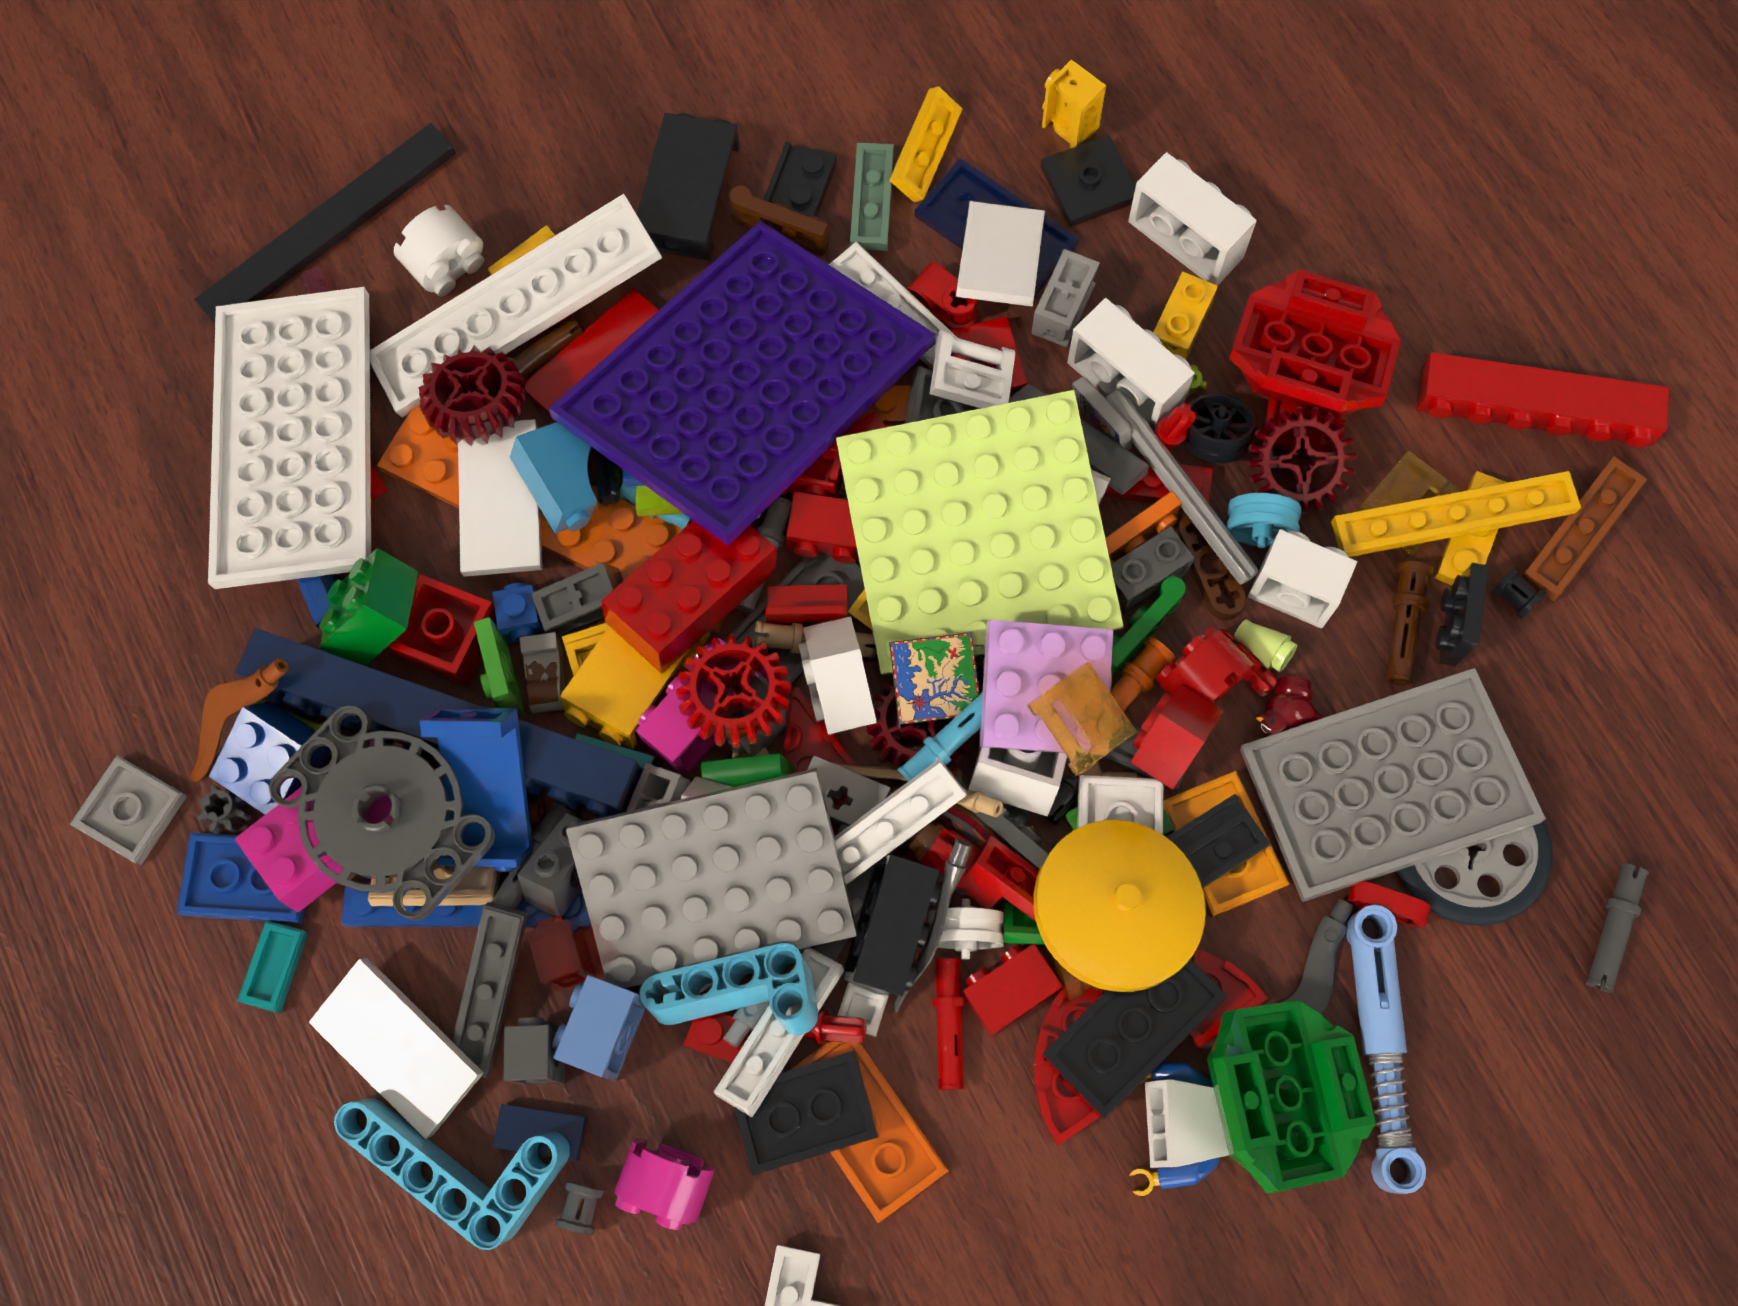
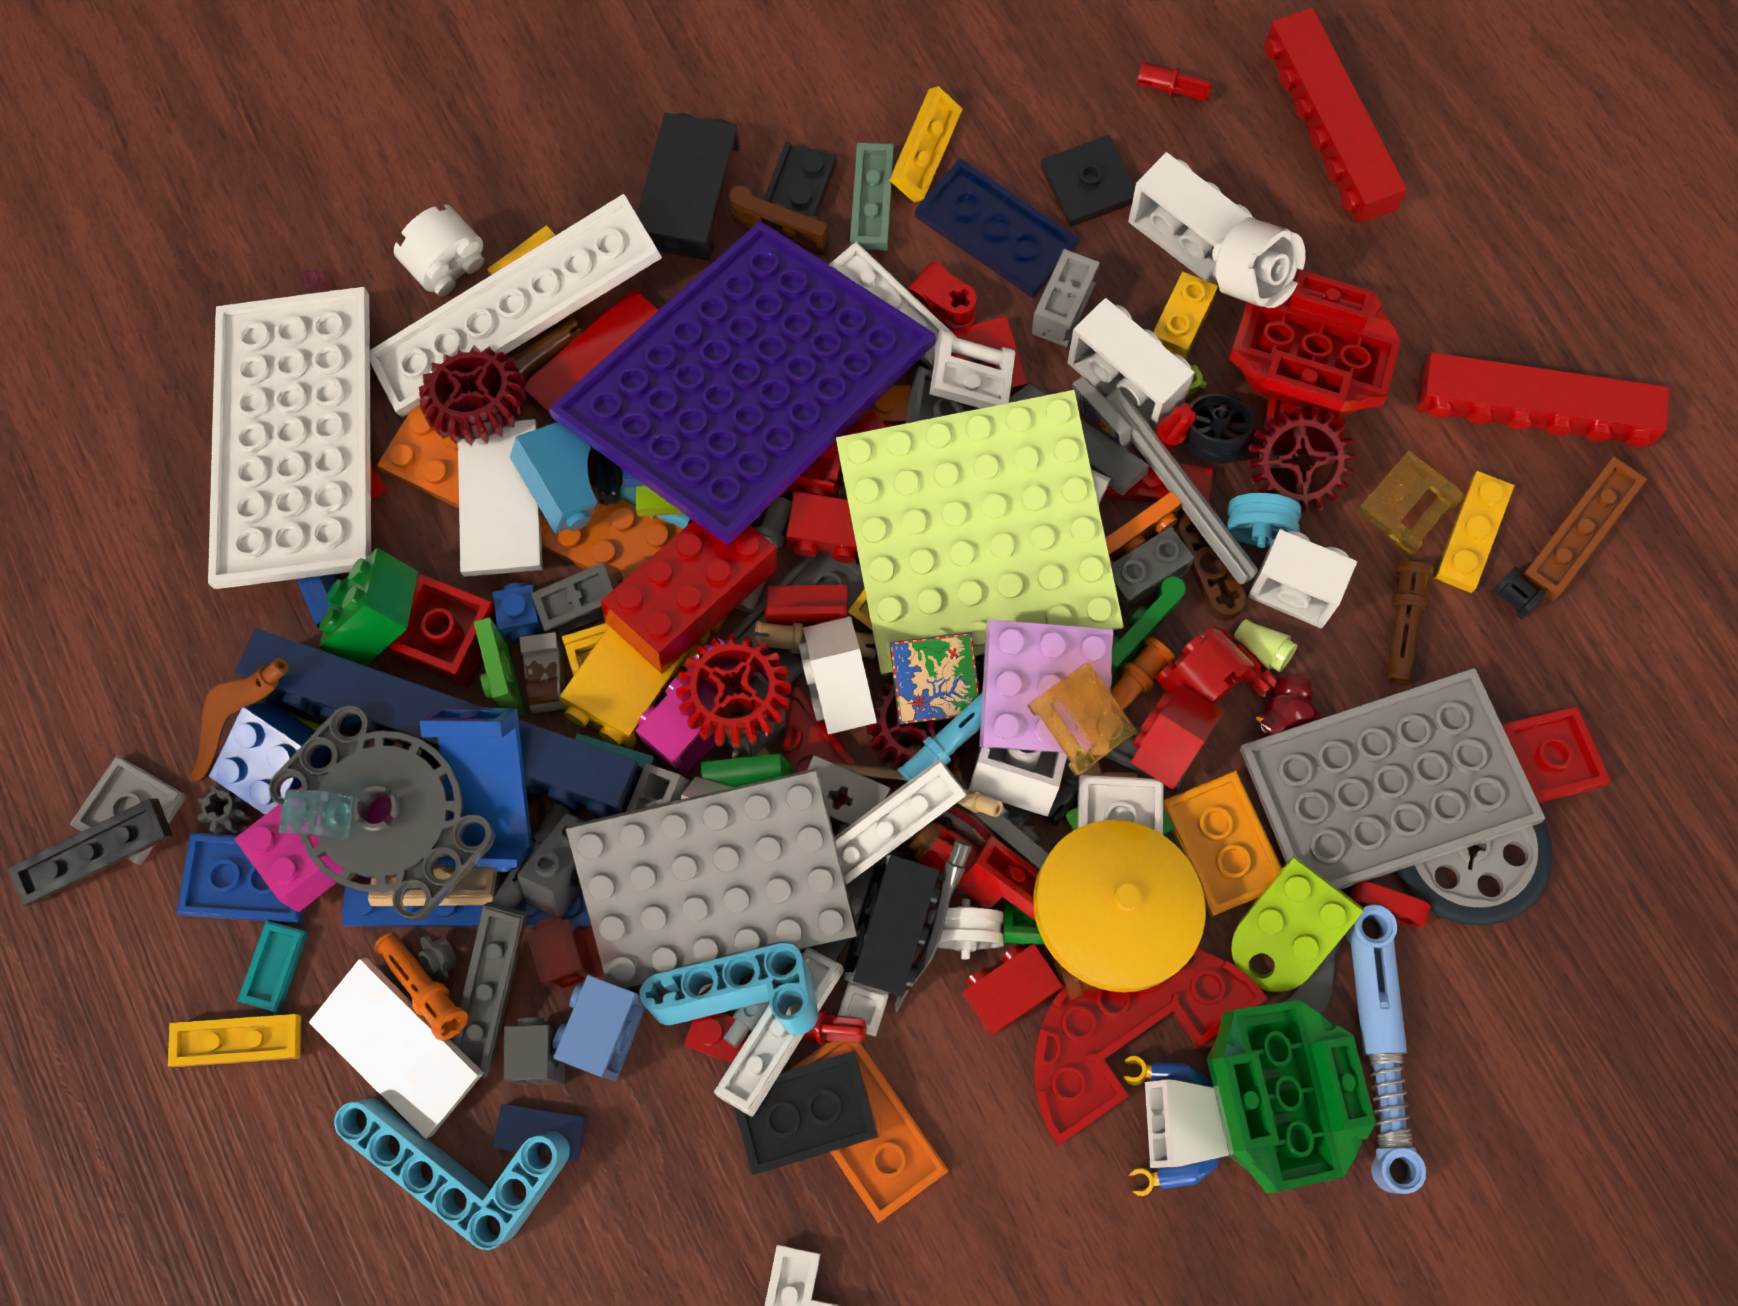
(90, 851): none -> black plate
(234, 1040): none -> yellow plate
(316, 814): none -> clear light blue bracket
(330, 222): black tile -> none
(429, 997): none -> orange pin
(437, 957): none -> dark grey plate
(583, 1223): dark grey bush -> none
(663, 1184): dark pink brick -> none
(949, 1023): red pin -> none
(1000, 253): white tile -> none
(1073, 103): yellow hinge -> none
(1130, 1035): black plate -> none
(1172, 82): none -> red axle
(1220, 840): black plate -> none
(1259, 262): none -> white brick
(1295, 925): none -> lime plate
(1334, 116): none -> red brick
(1456, 514): yellow plate -> none
(1463, 616): black plate -> none
(1557, 754): none -> red plate
(1617, 927): dark grey pin -> none

